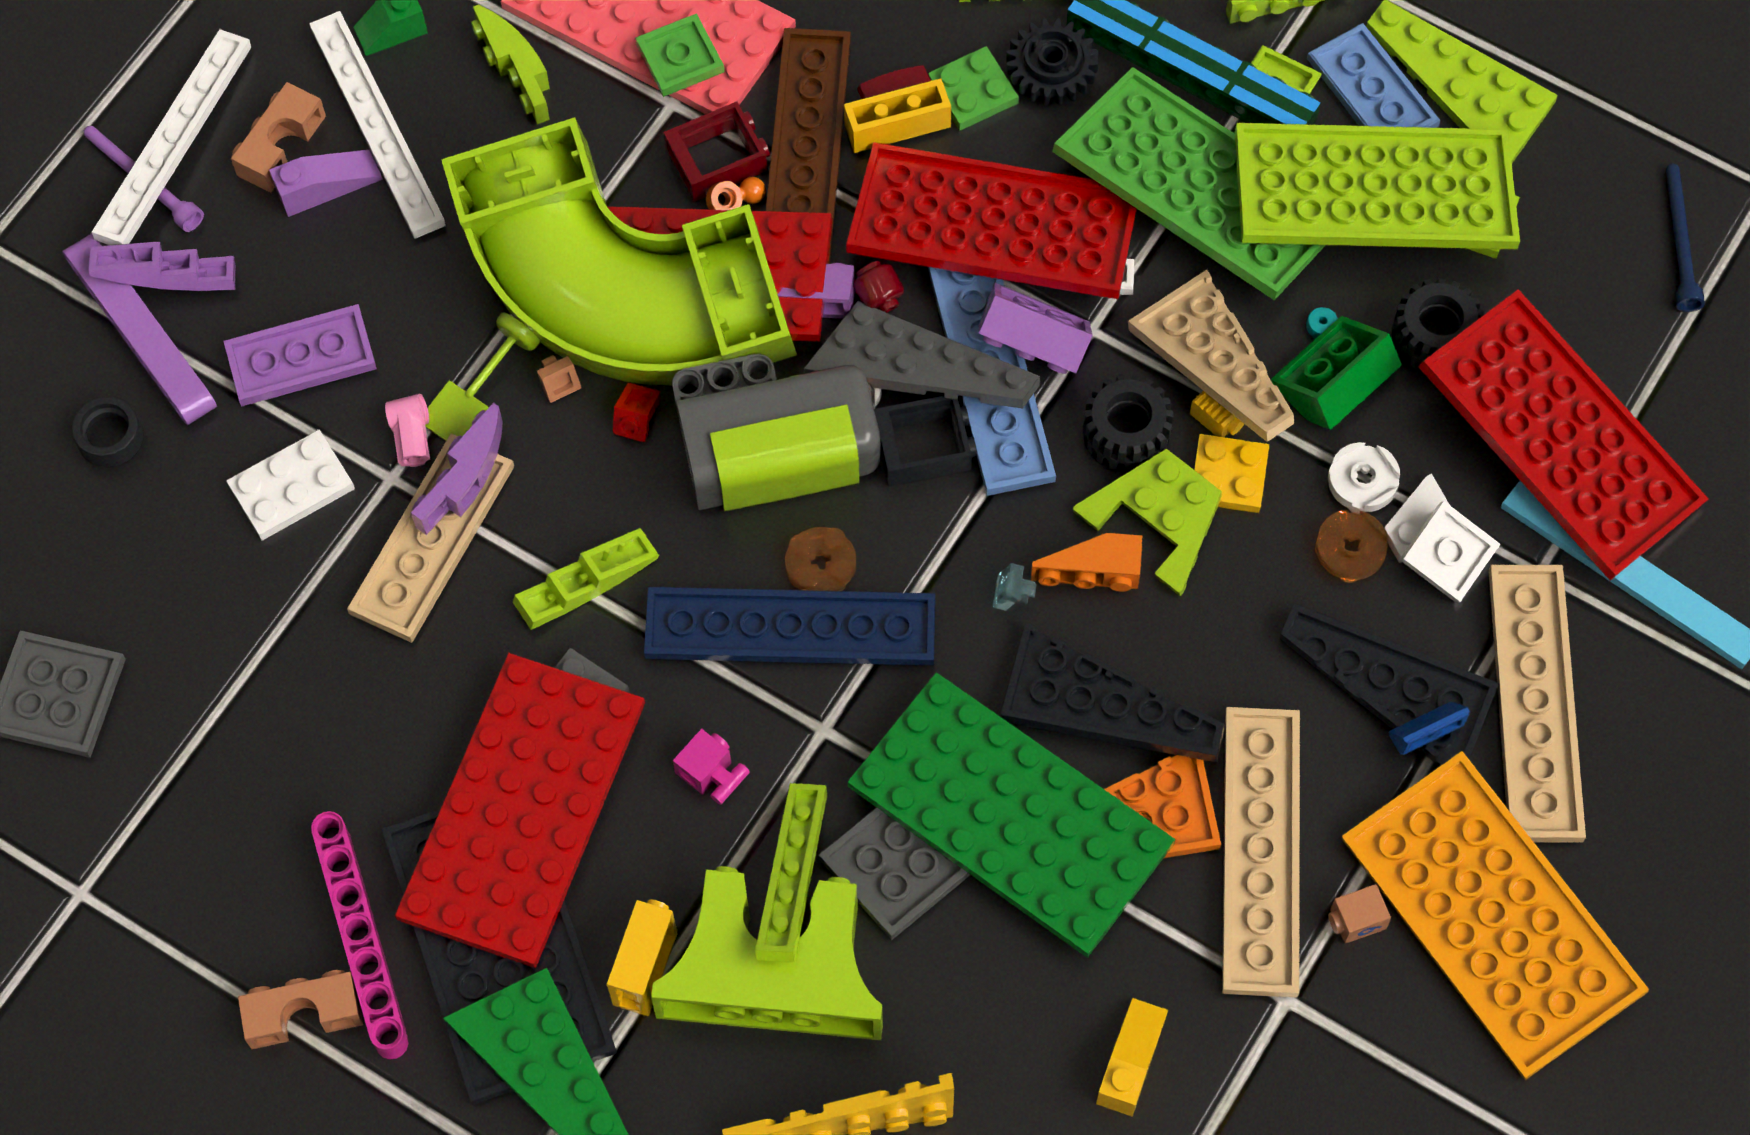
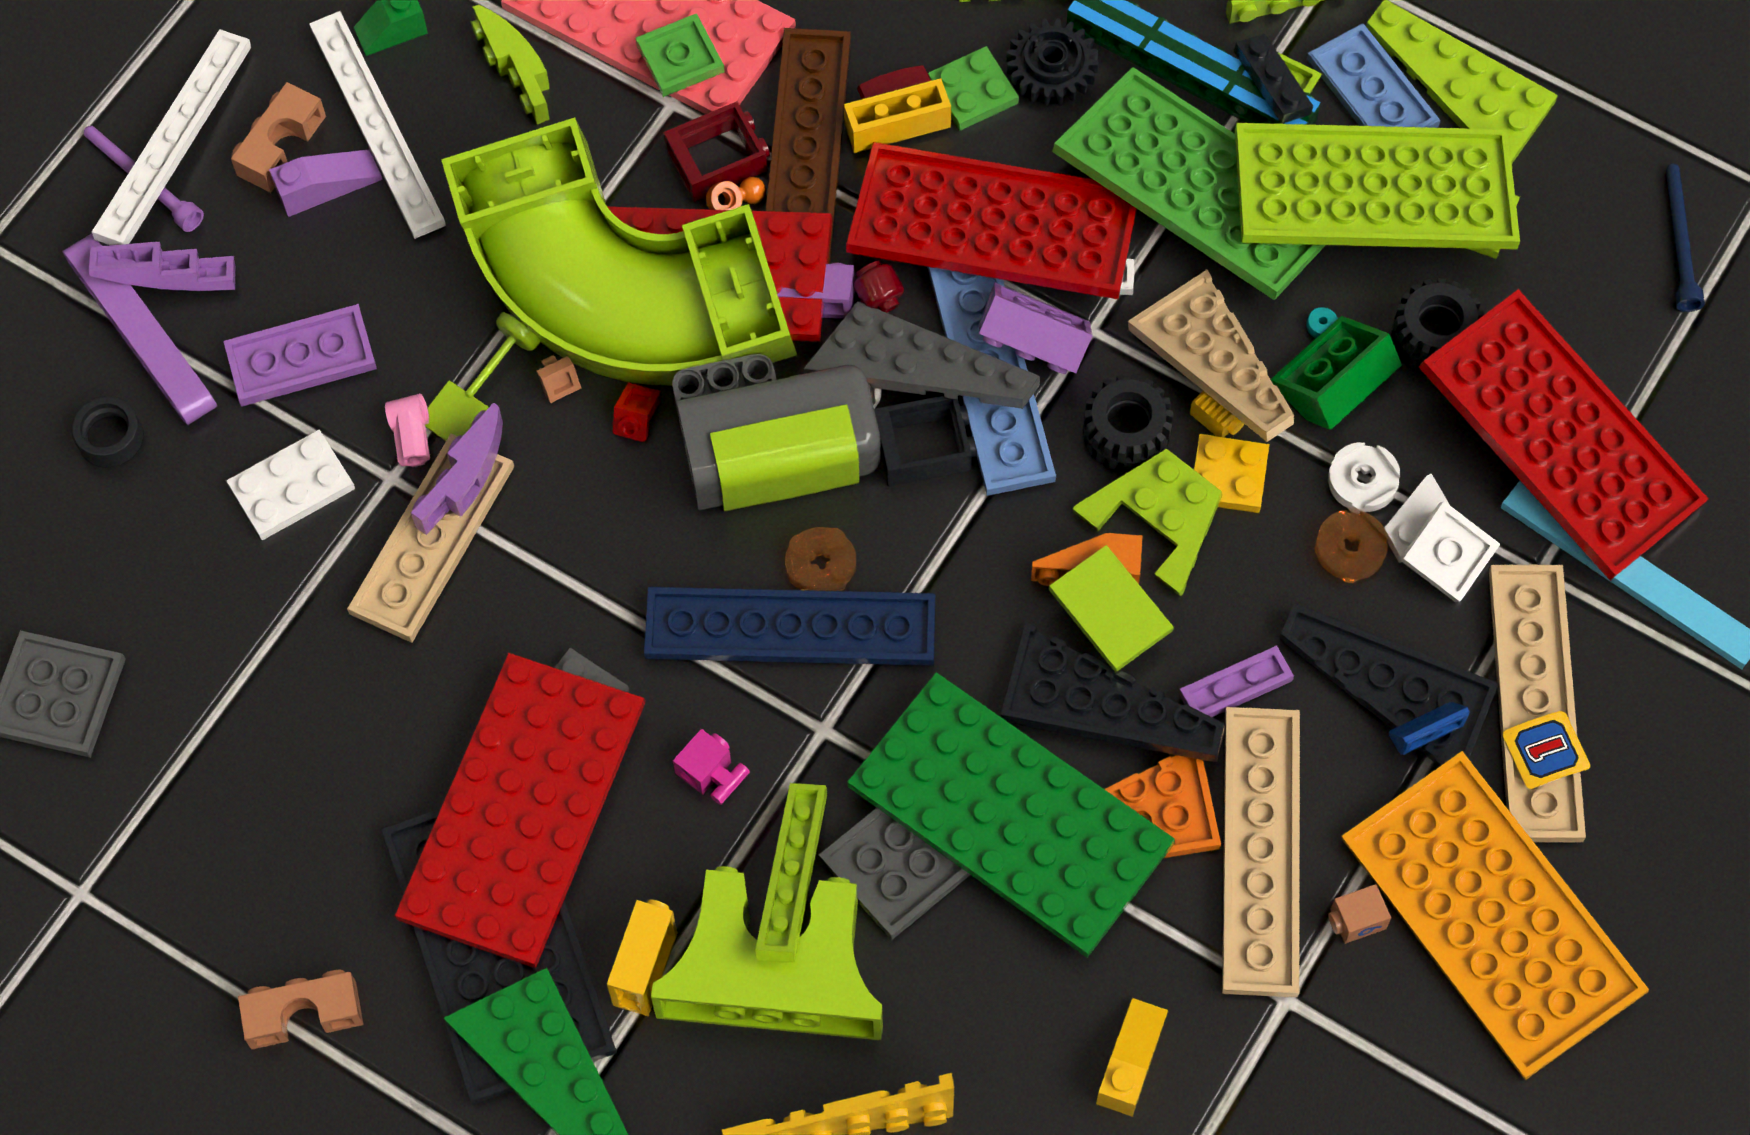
(364, 950): dark pink beam -> none
(585, 579): lime slope -> none
(1012, 588): clear light blue tile -> none
(1111, 608): none -> lime tile
(1238, 683): none -> medium lavender plate
(1273, 78): none -> black plate
(1546, 749): none -> sticker

